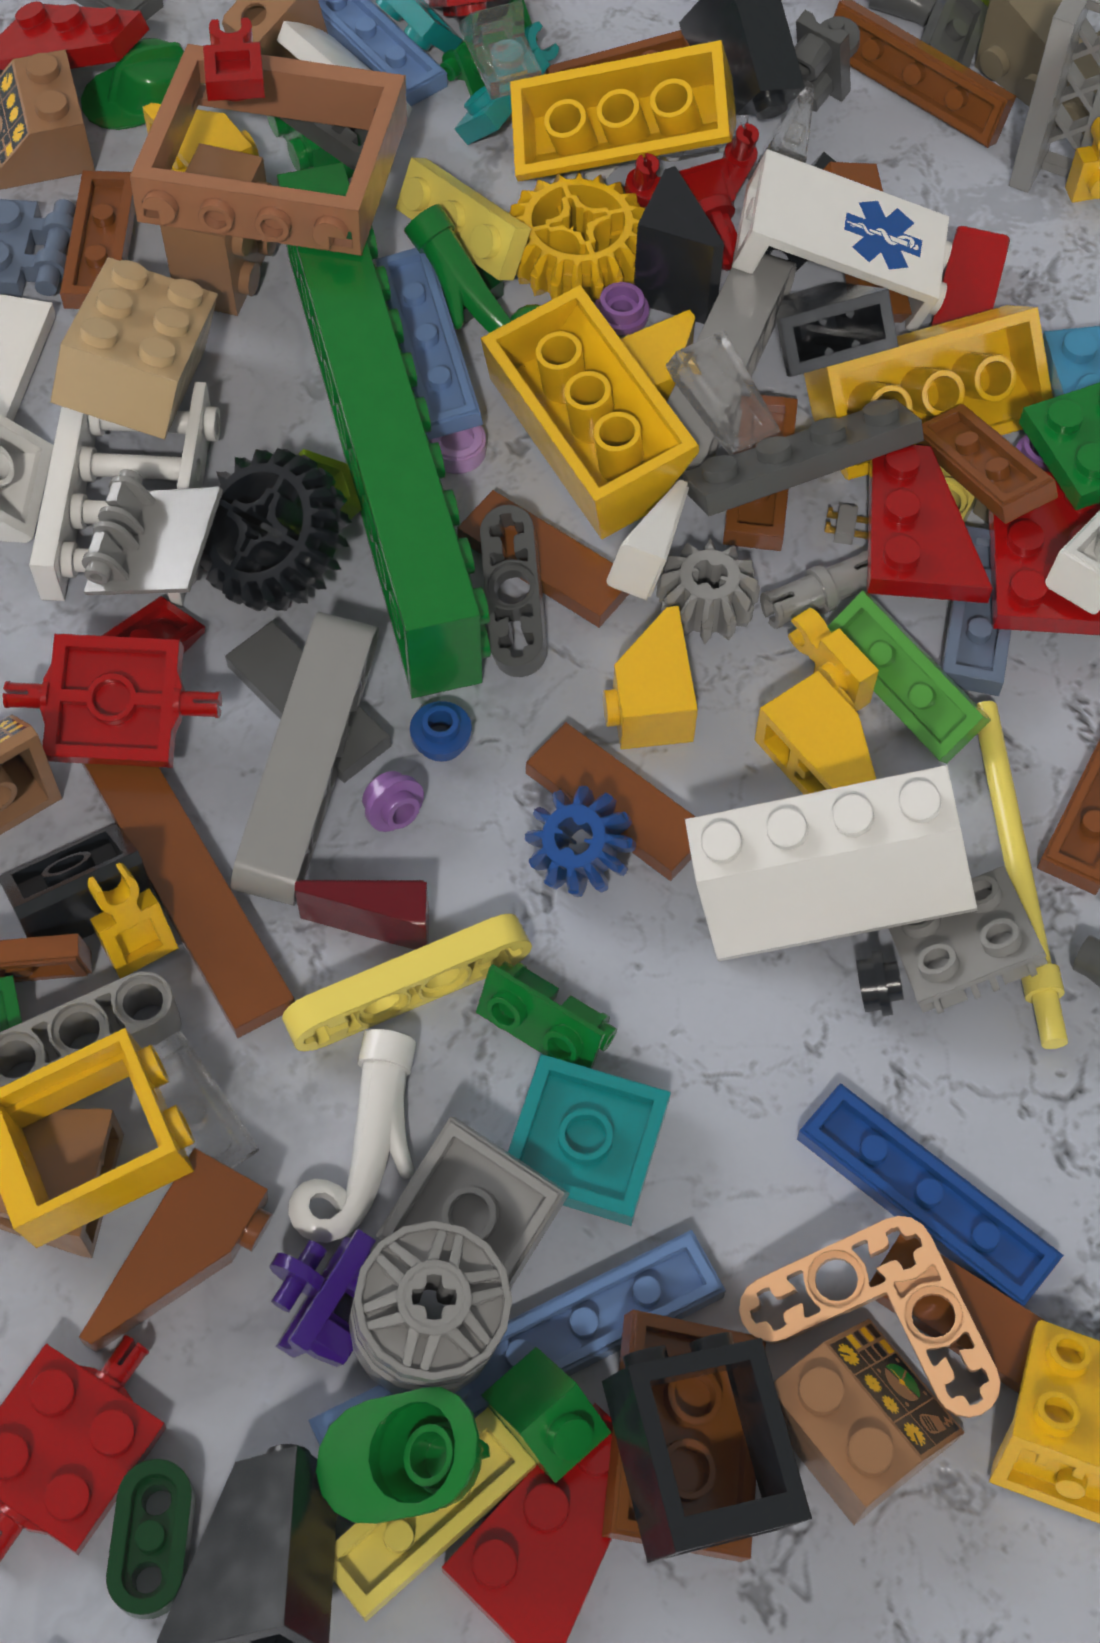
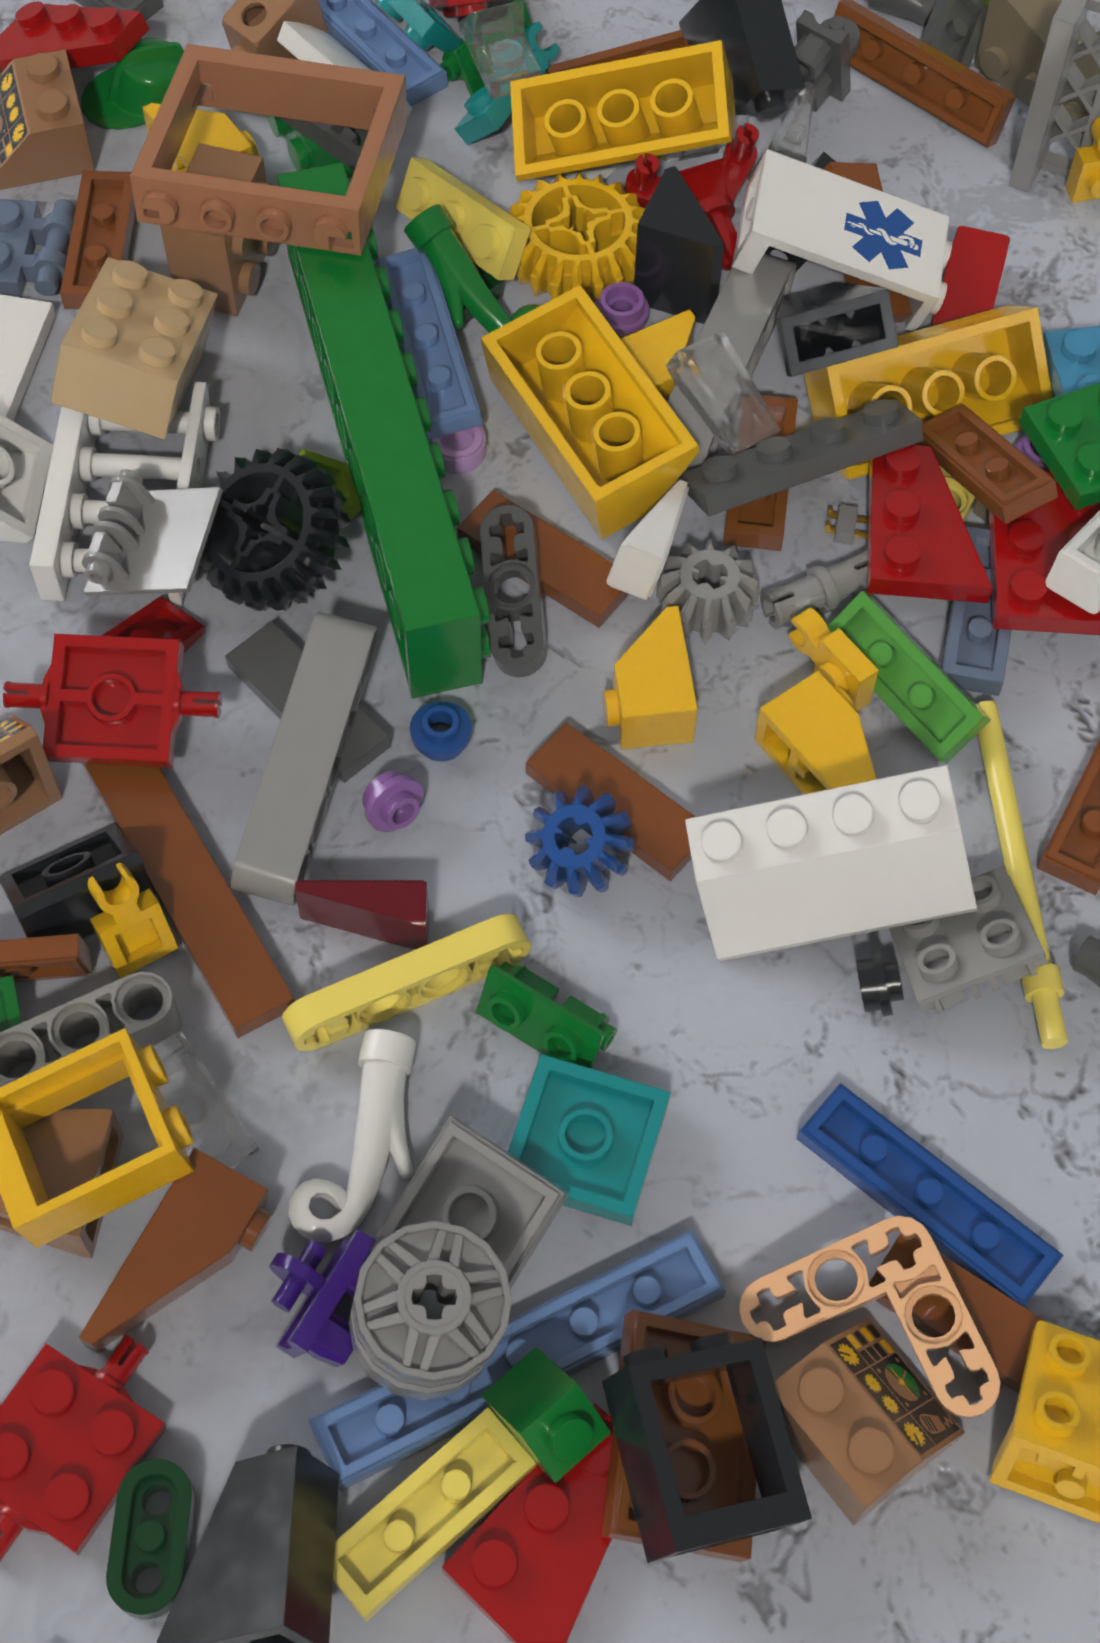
(233, 64): red plate -> none
(400, 1456): green piece -> none

